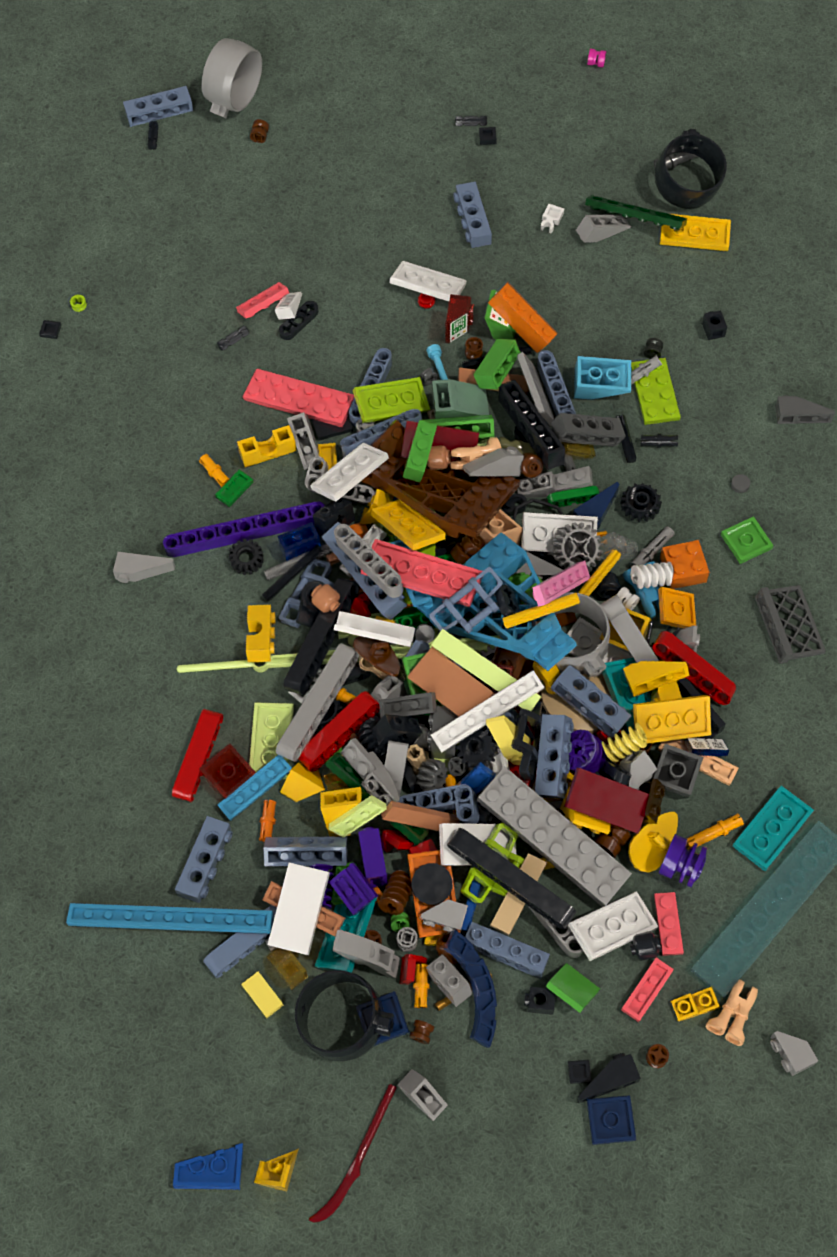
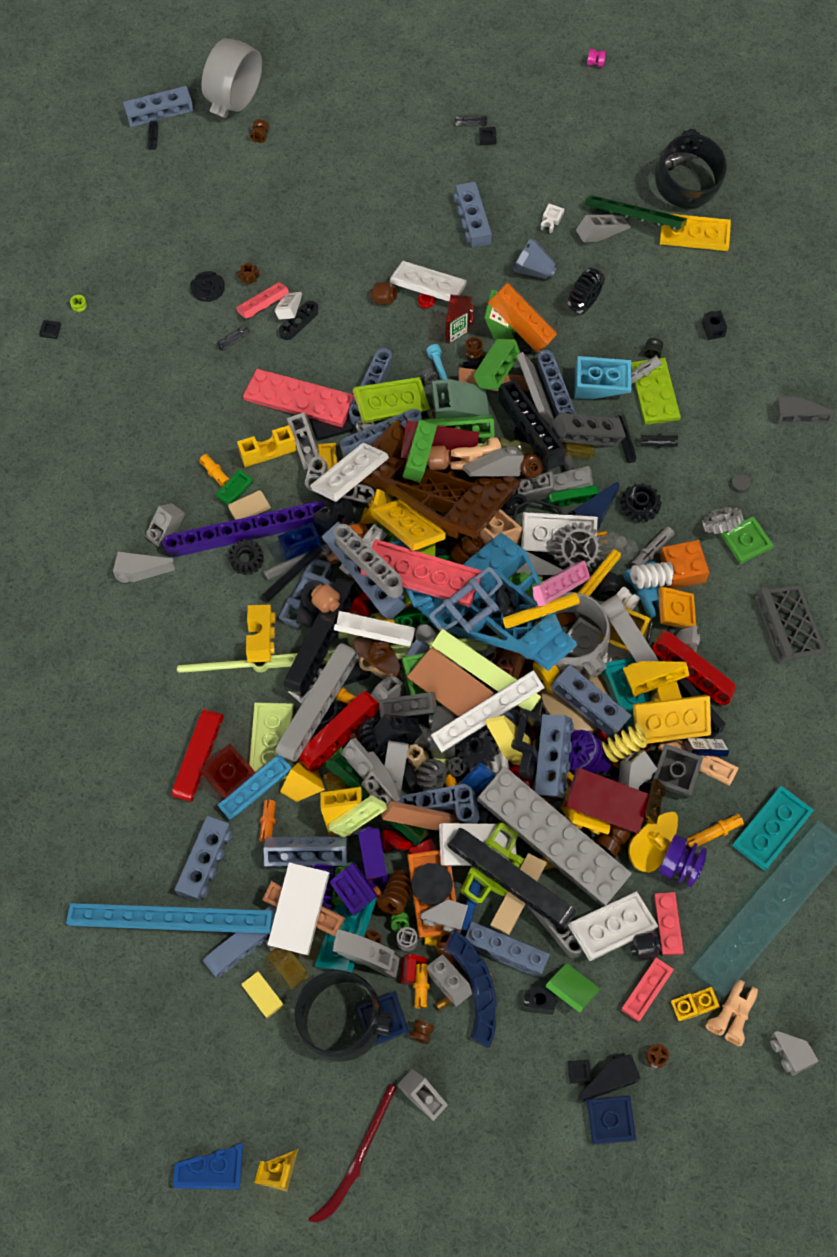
(165, 522): none -> light grey slope
(206, 291): none -> black tile
(248, 273): none -> reddish brown gear
(249, 506): none -> tan slope
(383, 293): none -> reddish brown head
(535, 261): none -> sand blue cone
(586, 290): none -> black gear
(616, 772): black beam -> none
(722, 520): none -> light grey gear

